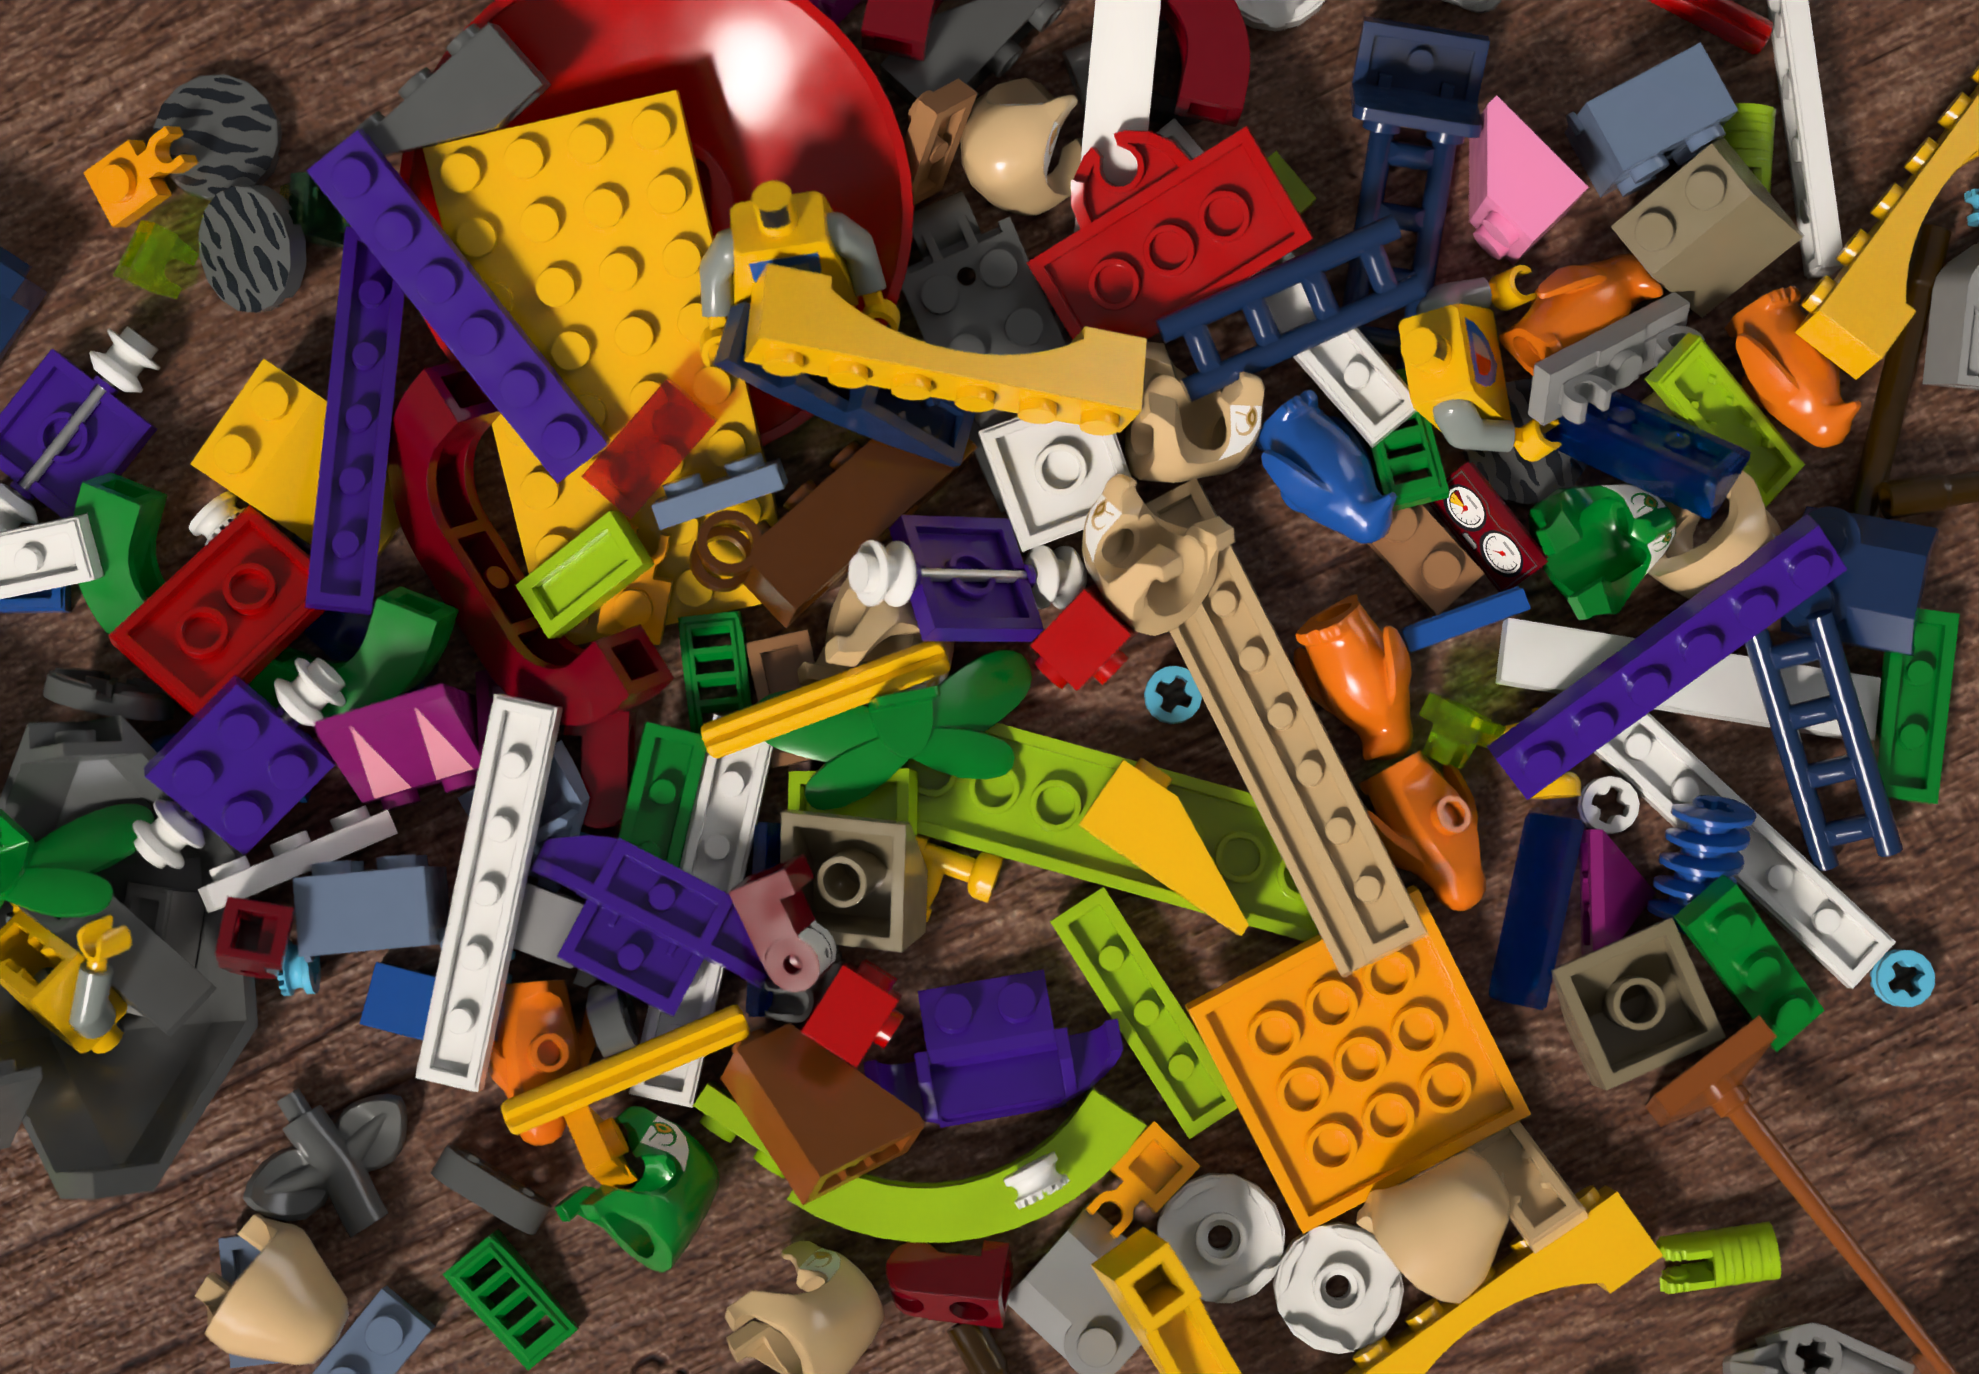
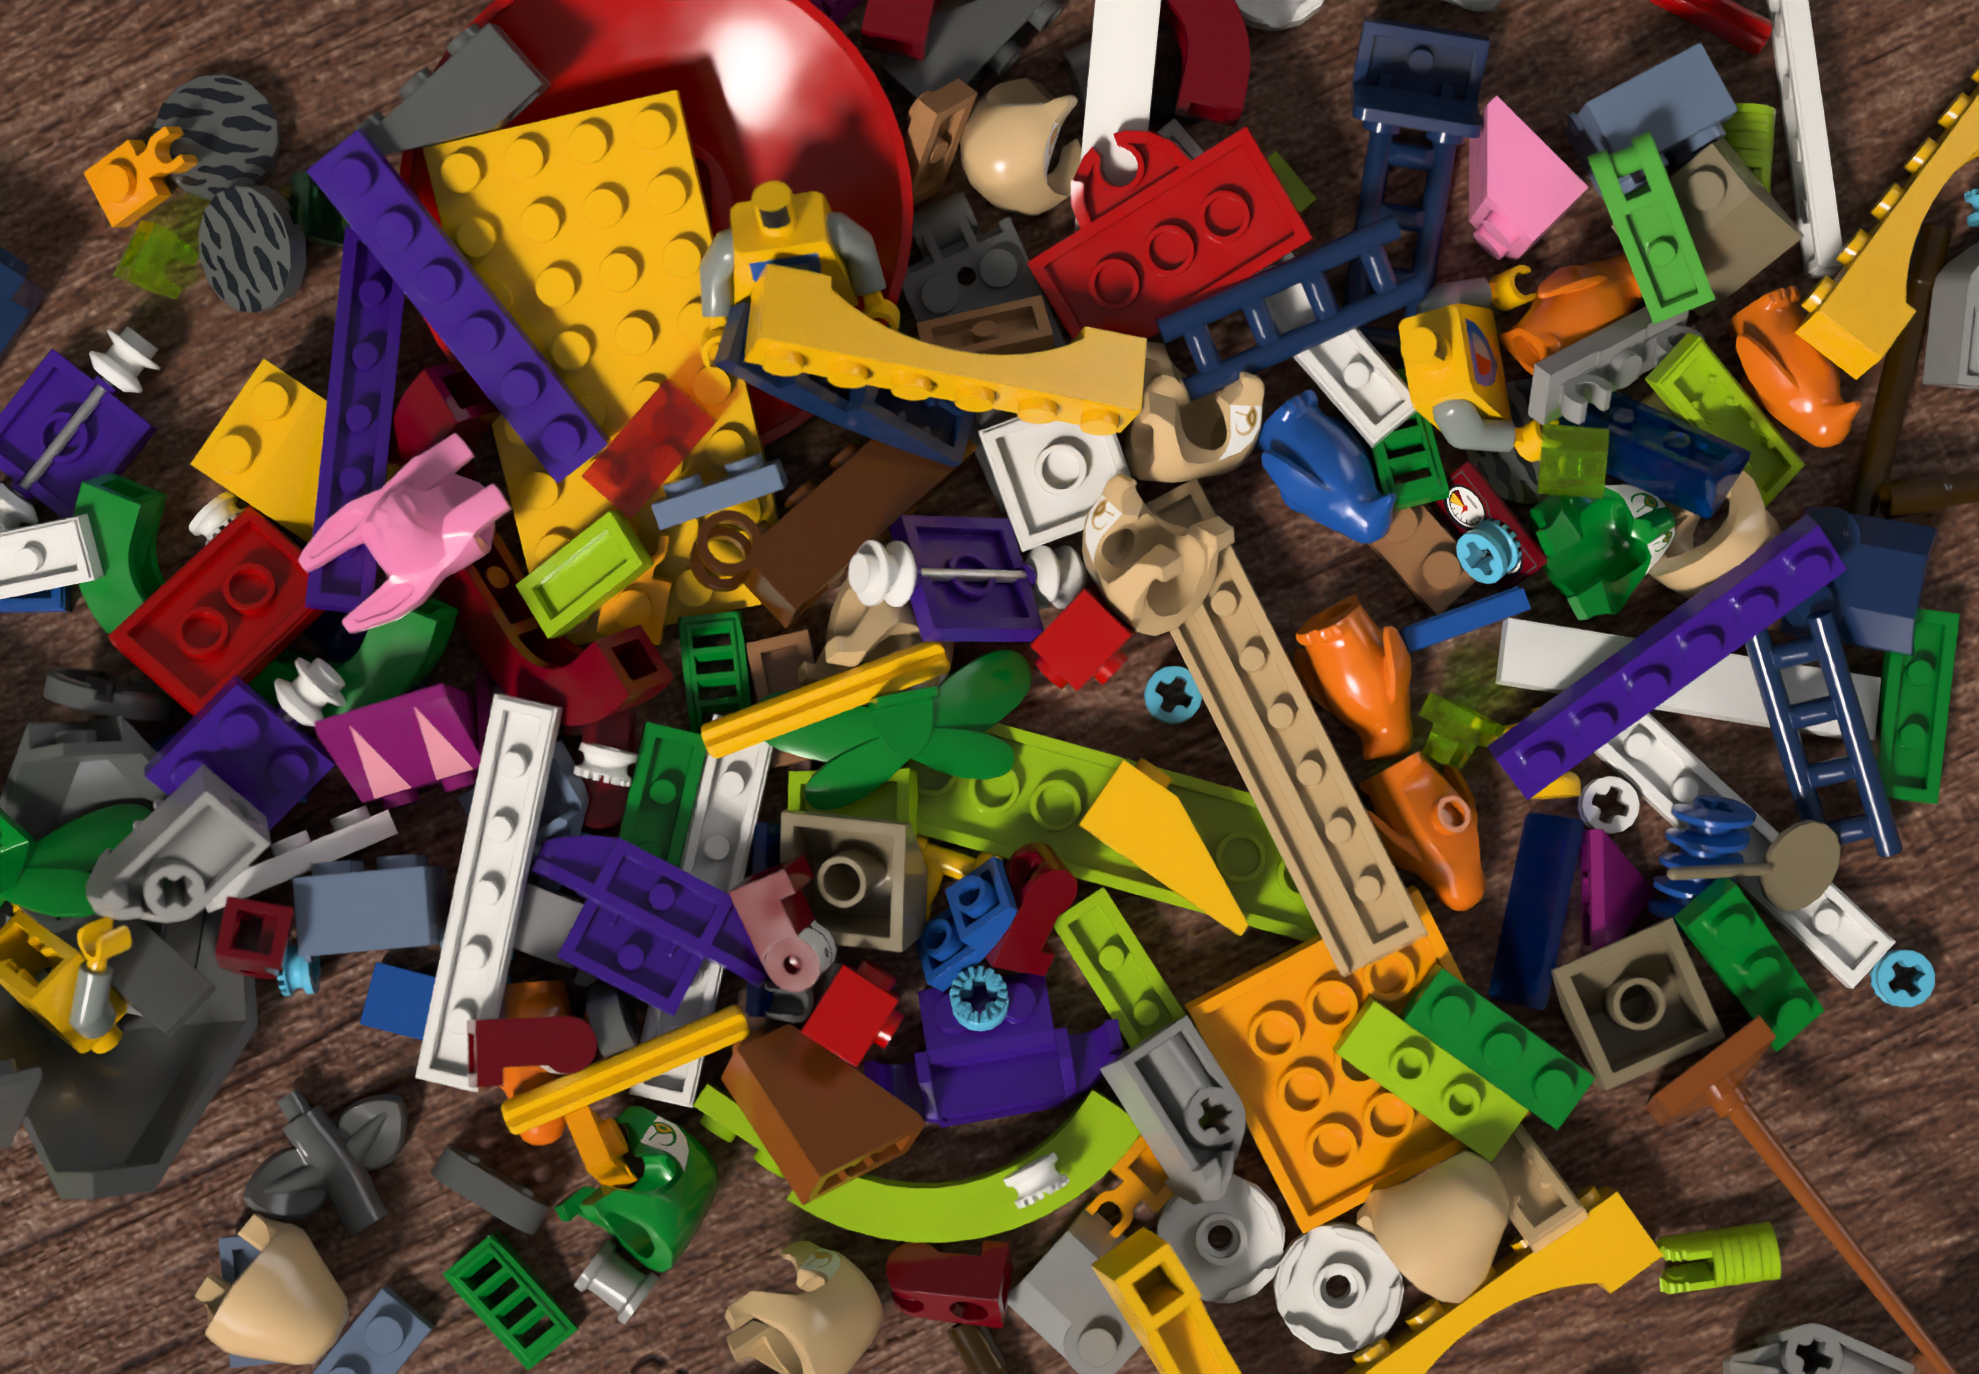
(195, 833): none -> light grey piece
(416, 529): none -> bright pink piece
(552, 1043): none -> dark red leg
(605, 761): none -> white bush
(616, 1282): none -> light grey bush
(964, 988): none -> medium azure bush
(971, 926): none -> blue slope
(994, 330): none -> medium nougat plate
(1039, 902): none -> dark red leg
(1165, 1090): none -> light grey piece
(1429, 1079): none -> lime plate
(1496, 1046): none -> green plate
(1498, 541): none -> medium azure bush
(1573, 461): none -> clear neon green tile
(1652, 230): none -> bright green plate
(1793, 871): none -> dark tan piece

